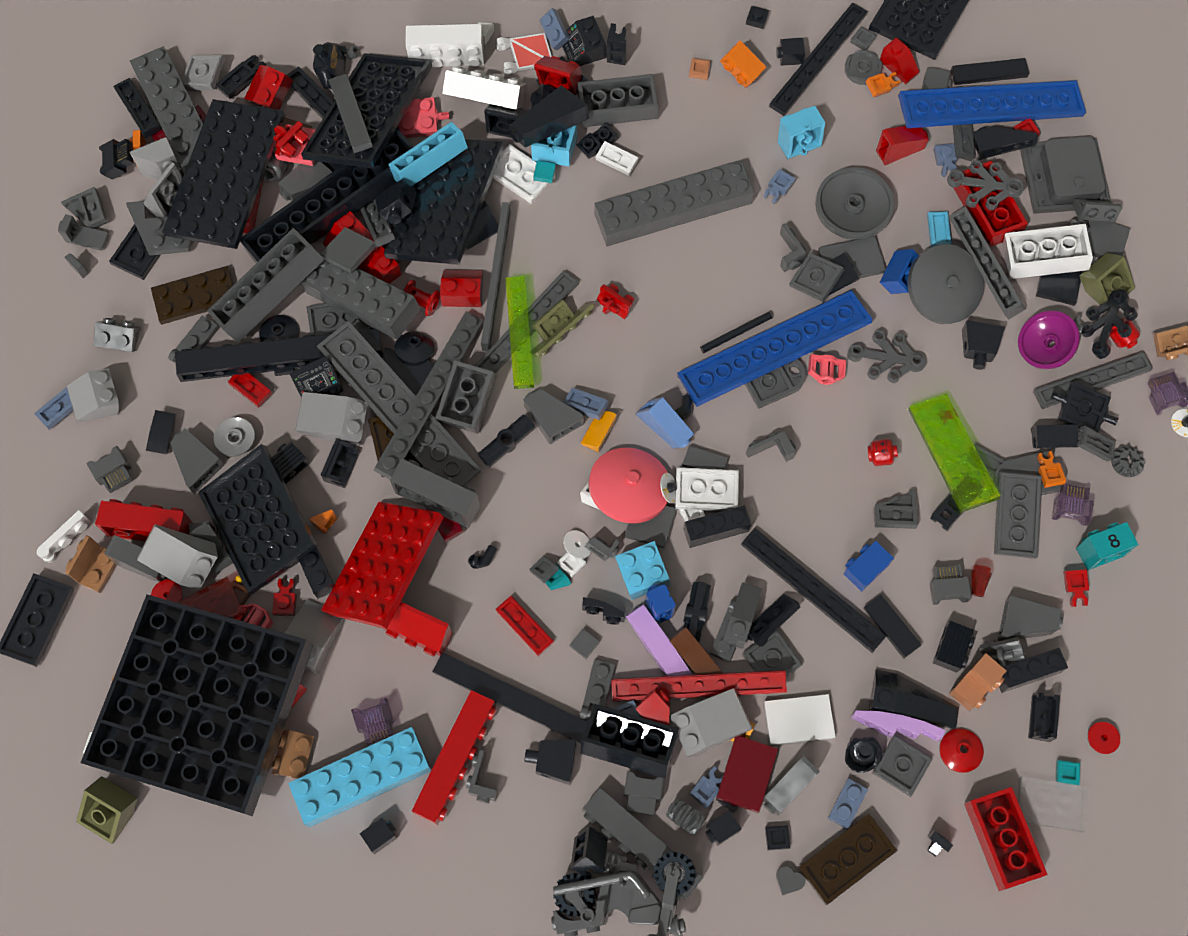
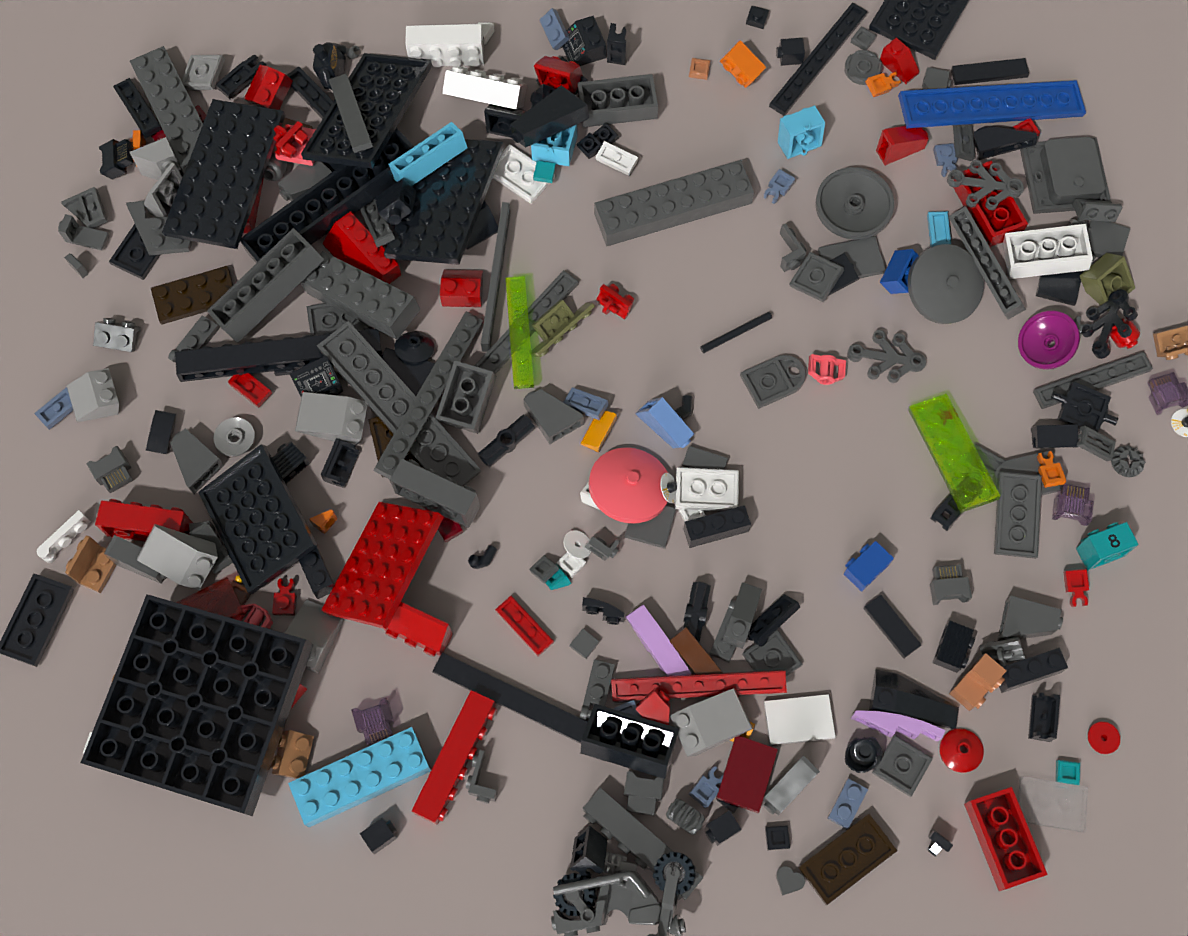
(106, 809): olive slope -> none
(167, 590): red piece -> none
(287, 325): black dish -> none
(348, 250): dark grey tile -> none
(421, 118): coral plate -> none
(423, 298): red hose -> none
(525, 50): flag -> none
(553, 759): black torso -> none
(642, 569): medium azure brick -> none
(660, 603): blue brick -> none
(774, 348): blue plate -> none
(780, 439): dark grey bracket -> none
(813, 590): black tile -> none
(882, 452): red head -> none
(897, 512): dark grey wing -> none
(980, 579): clear red cone -> none
(981, 342): black torso -> none

